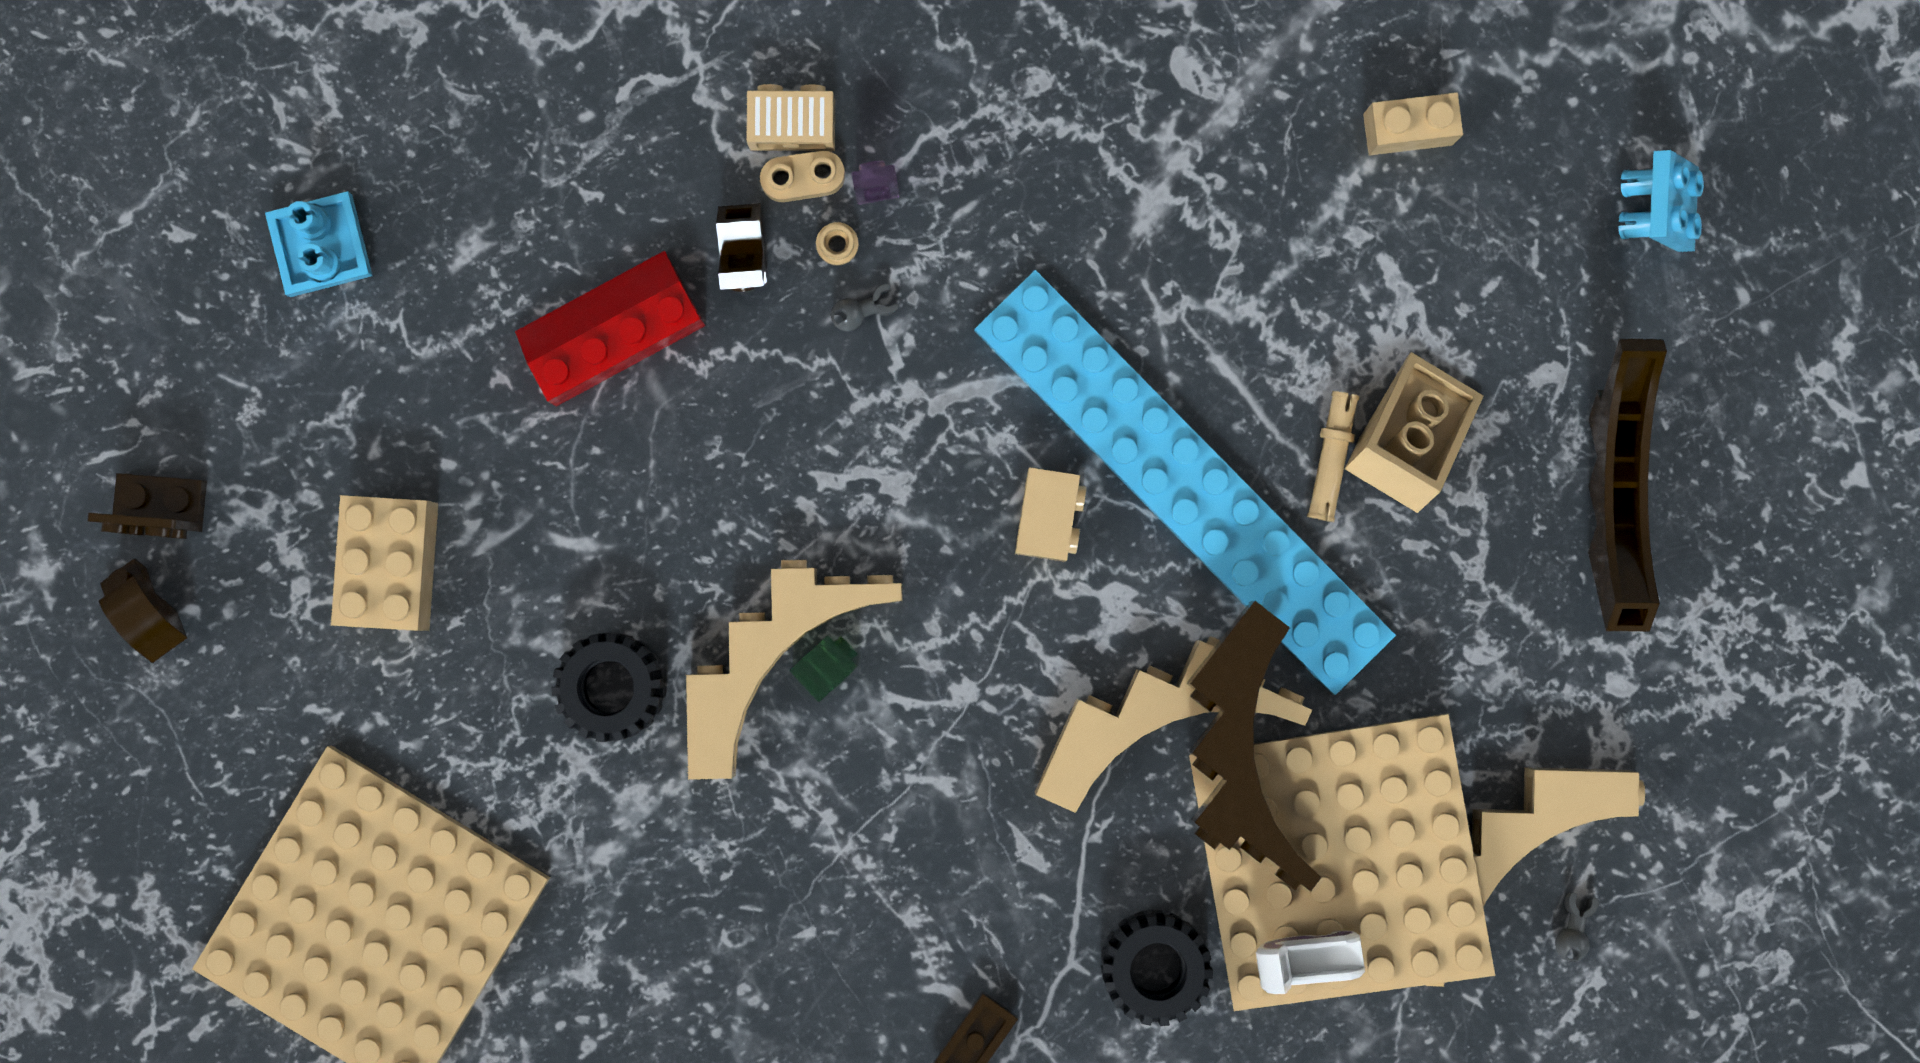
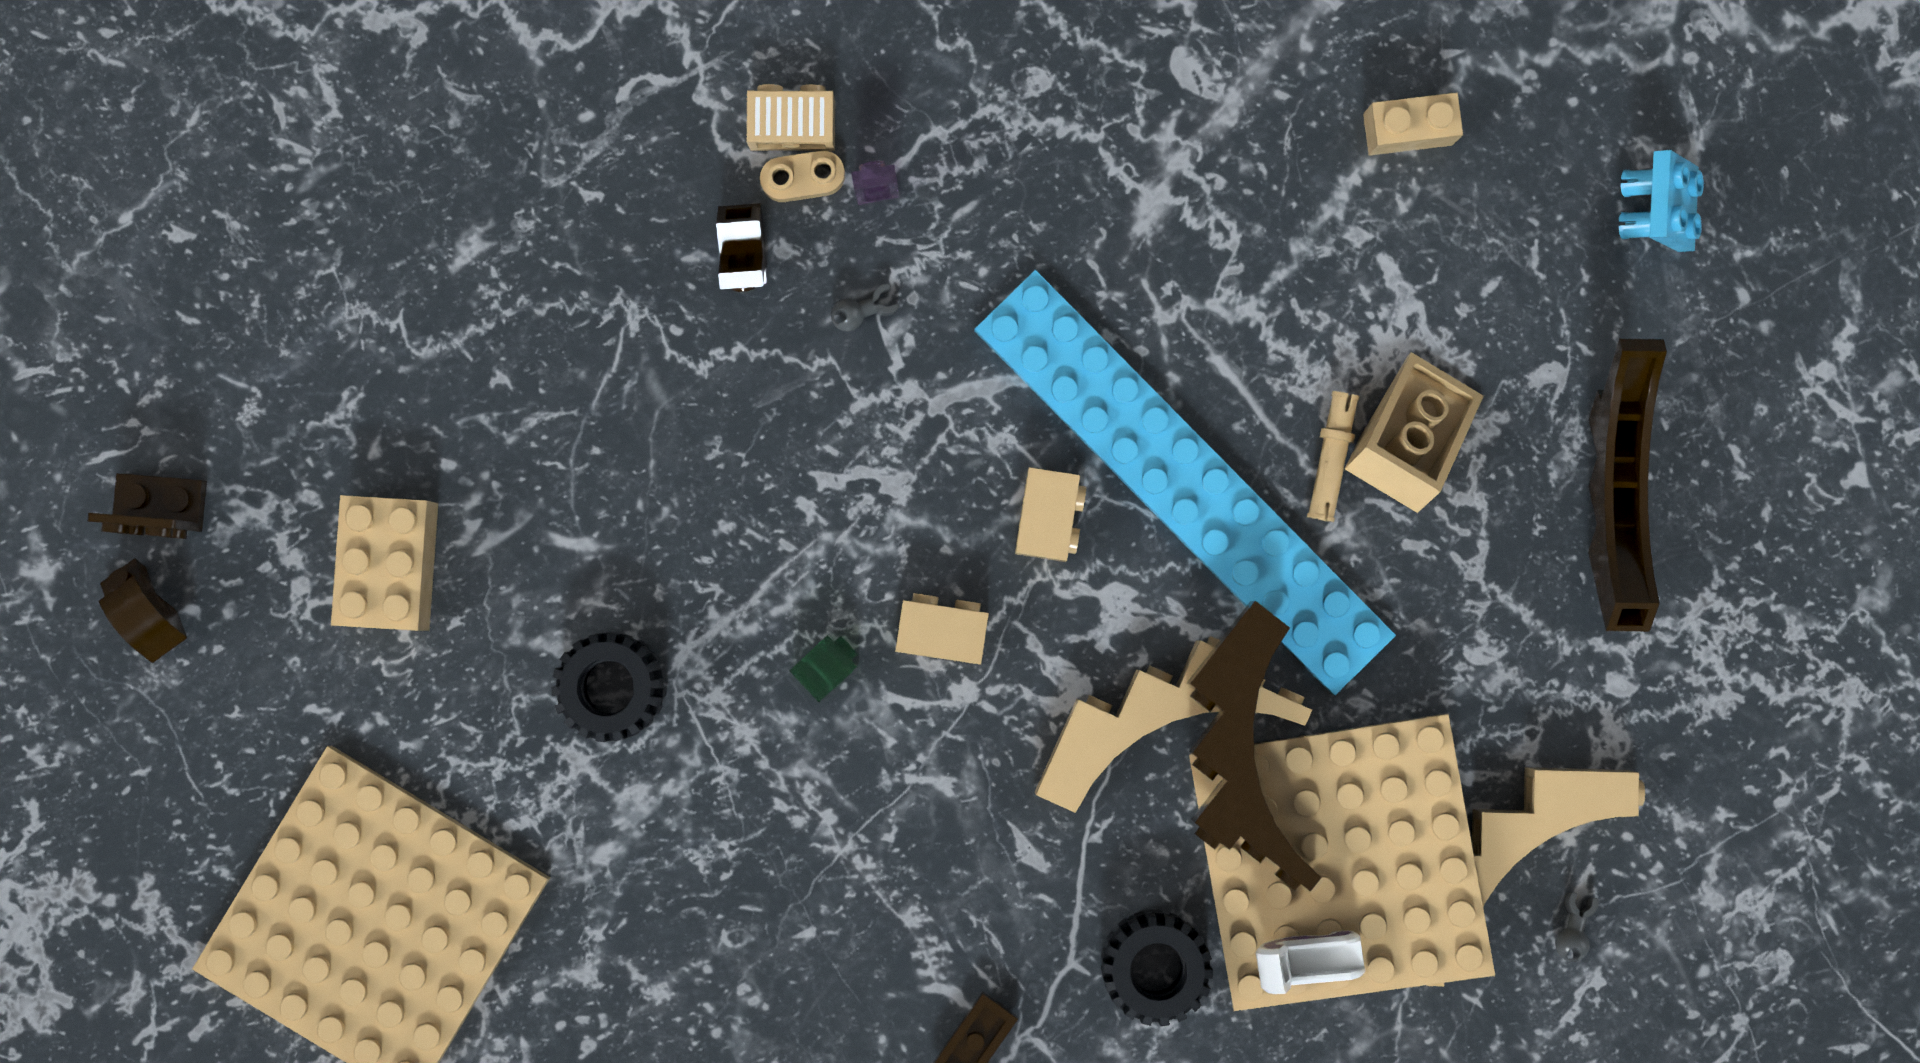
(318, 244): medium azure plate -> none
(608, 329): red slope -> none
(720, 700): tan arch -> none
(830, 232): tan plate -> none
(942, 630): none -> tan brick

